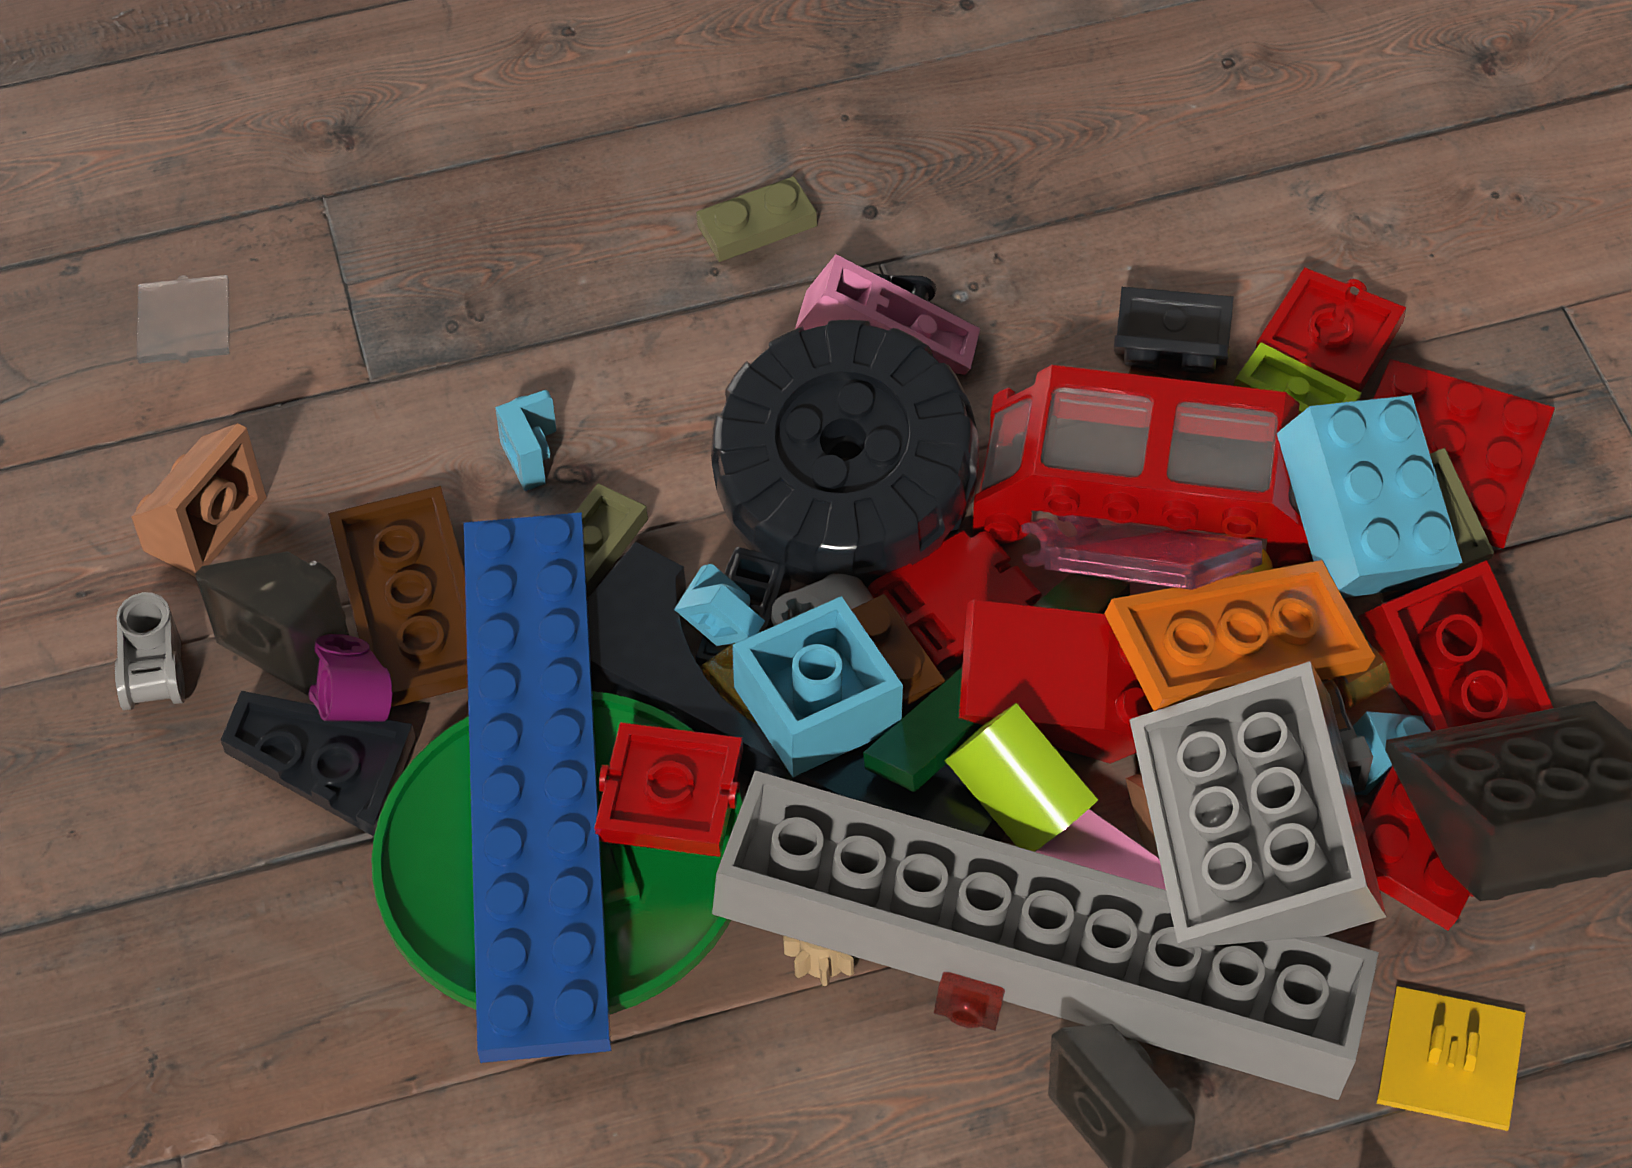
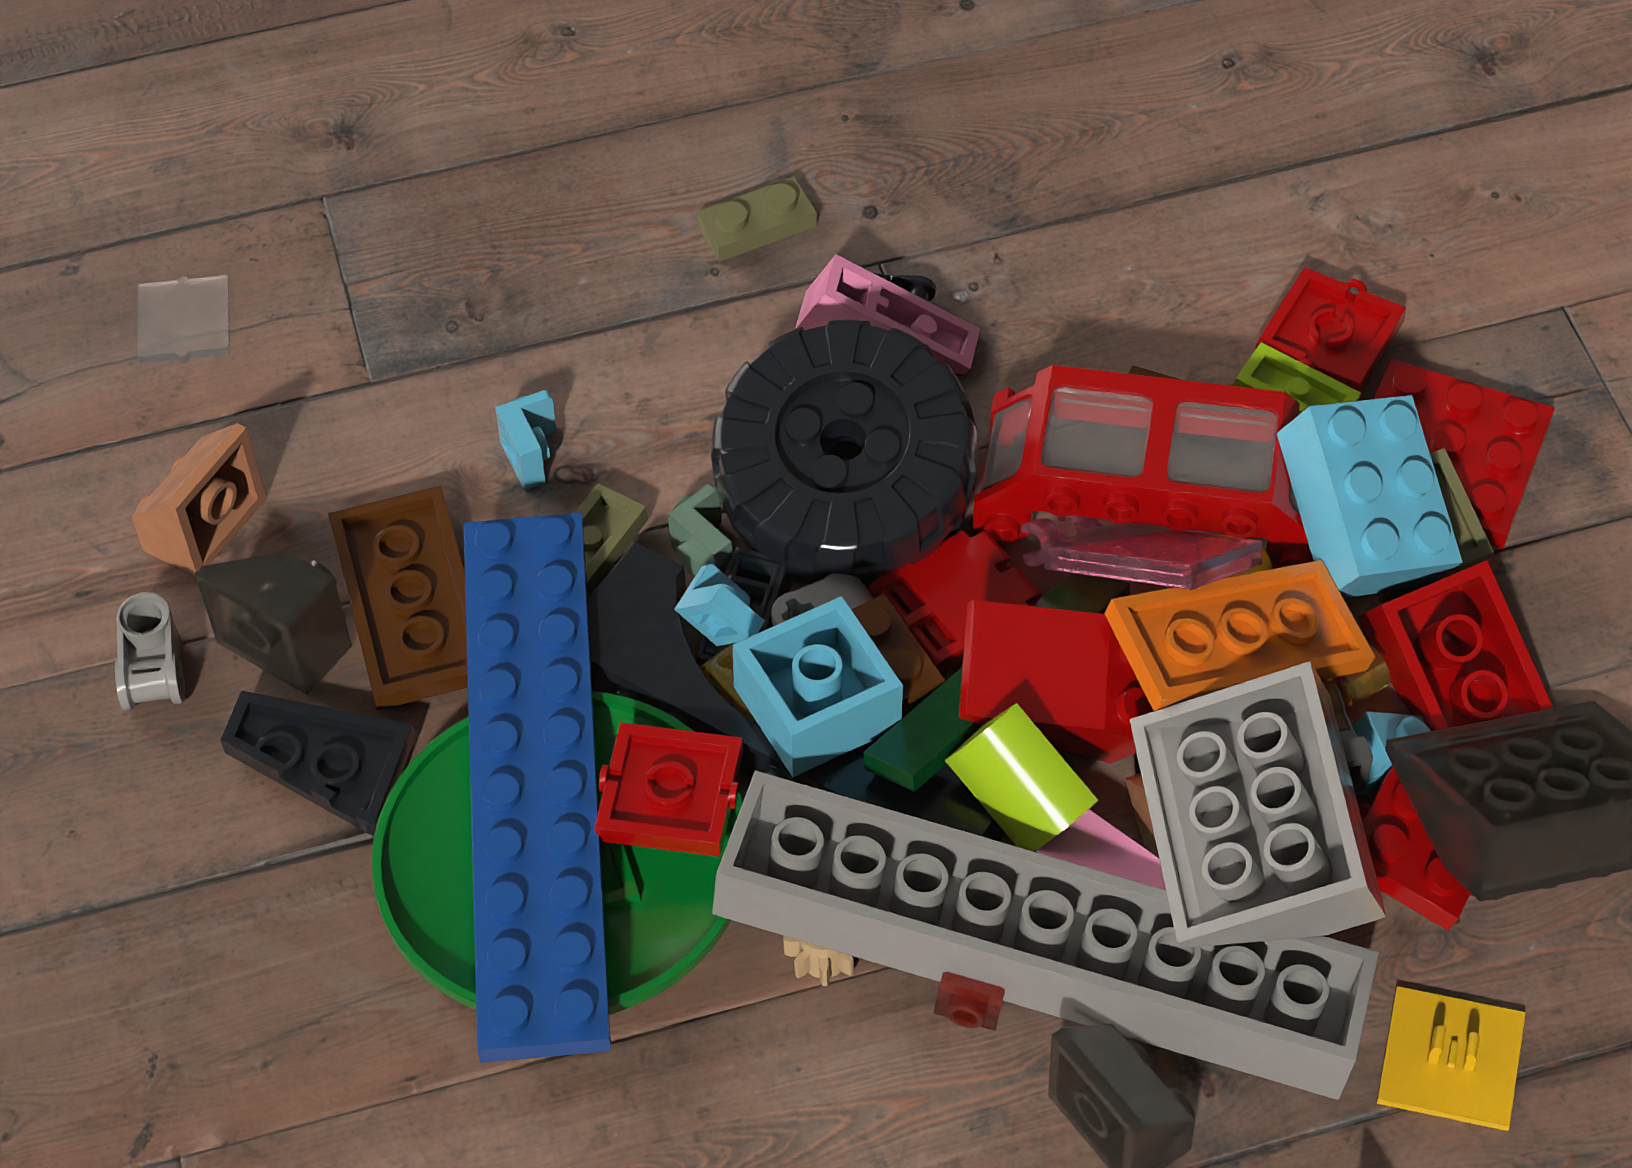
(350, 681): magenta piece -> none
(695, 532): none -> sand green bracket
(1173, 327): black bracket -> none

